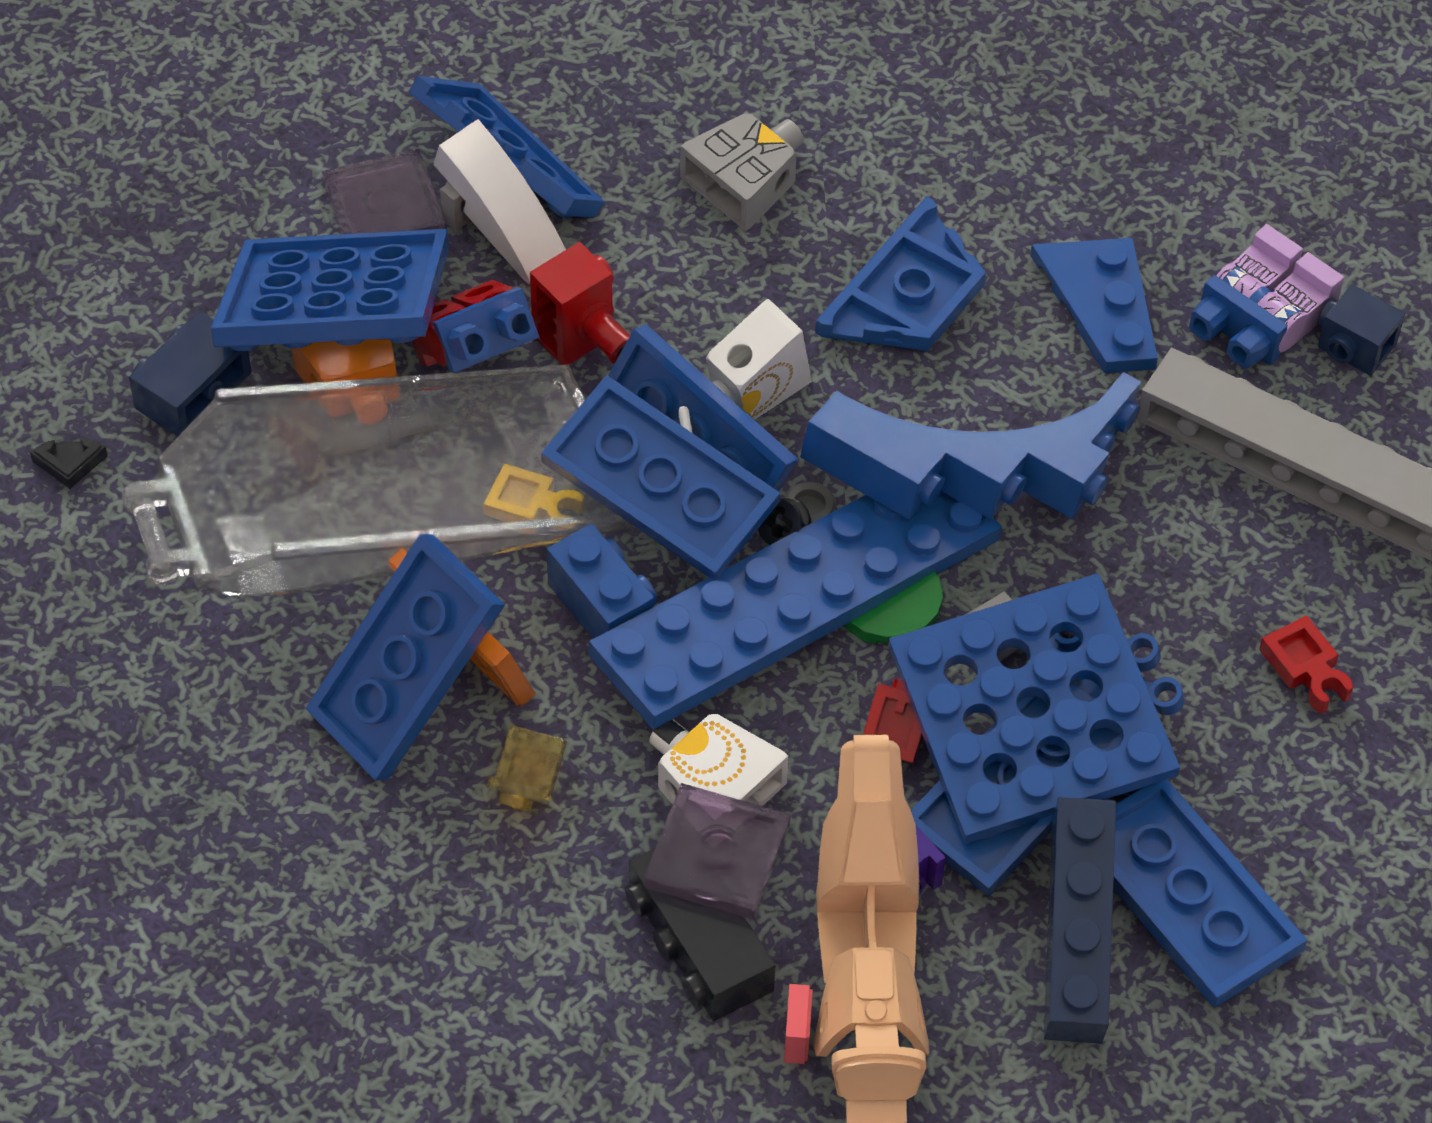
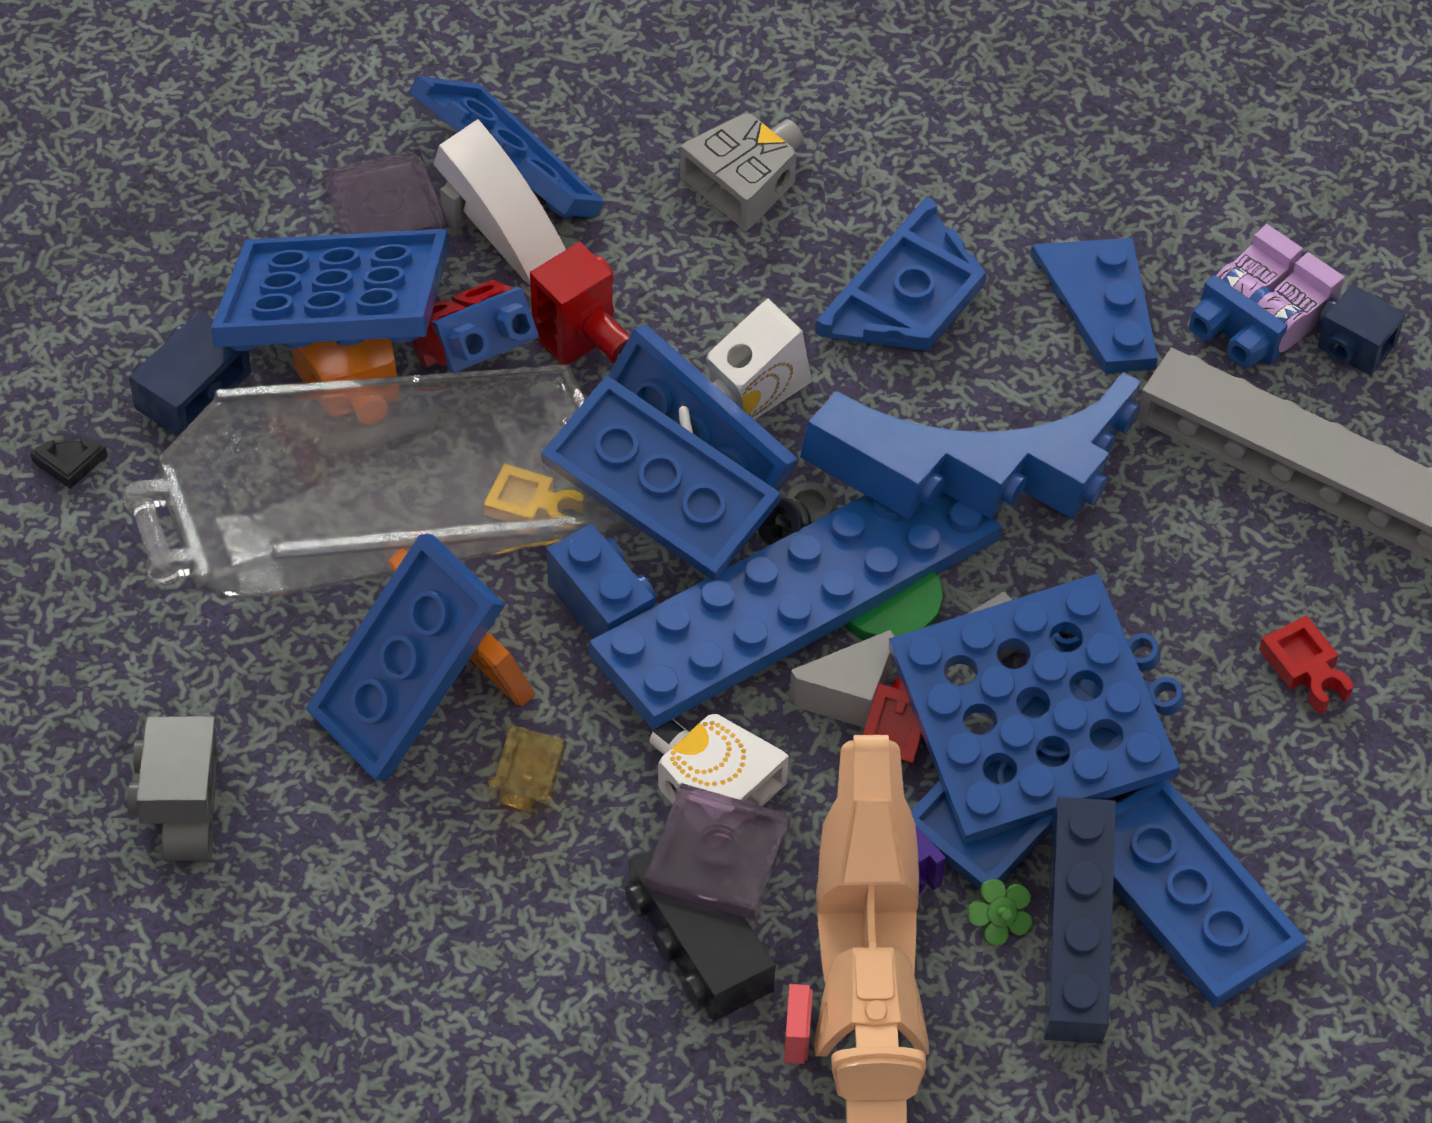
(177, 783): none -> hinge
(844, 681): none -> light grey slope
(1001, 911): none -> bright green plant

